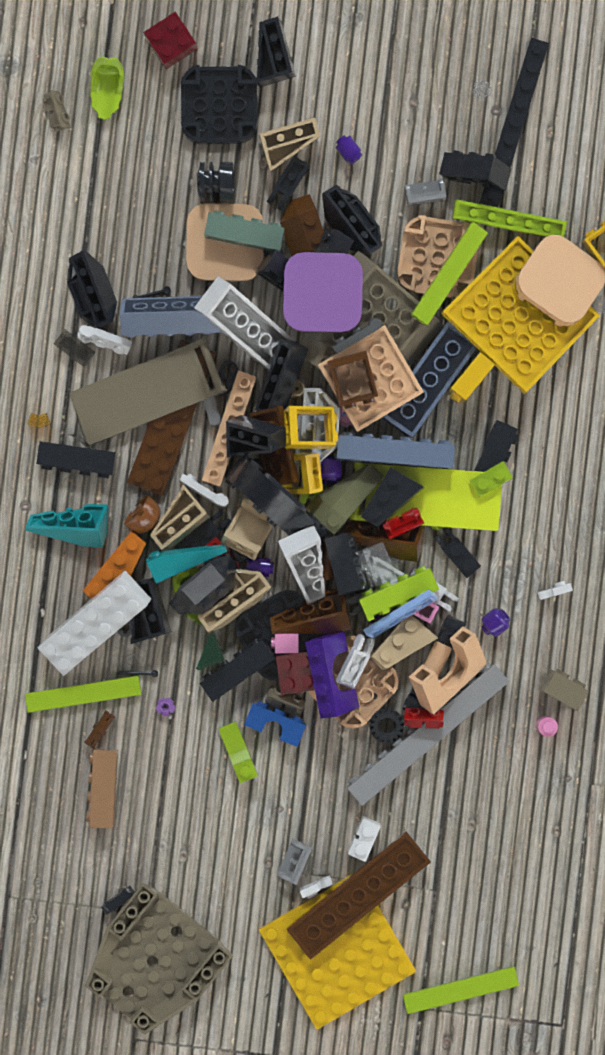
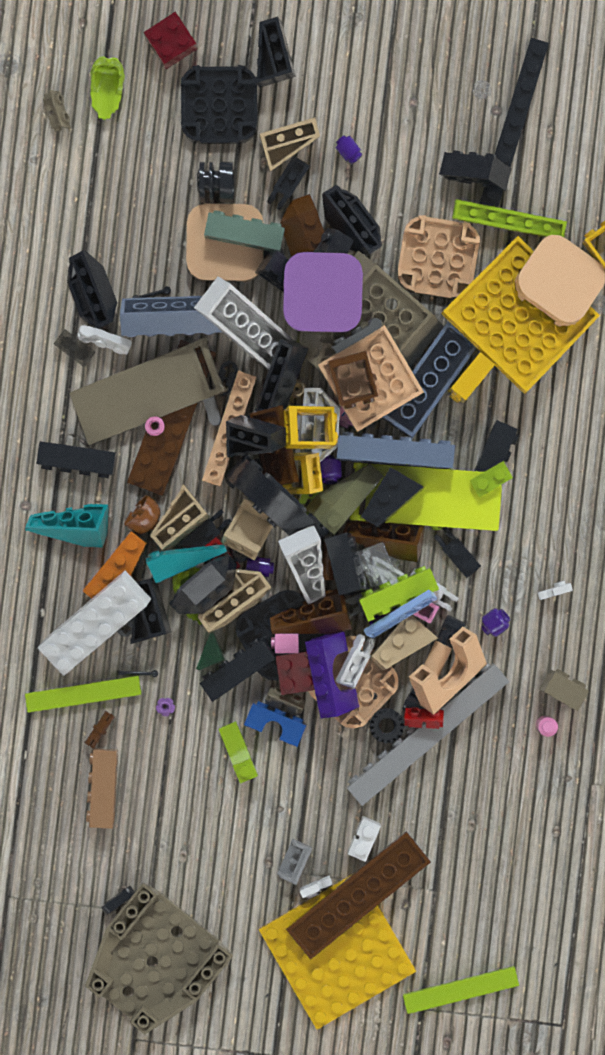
(39, 421): clear yellow piece -> none
(150, 421): none -> bright pink plate
(204, 491): white hinge -> none
(402, 524): red hinge -> none
(425, 192): light grey hinge -> none
(449, 273): lime tile -> none

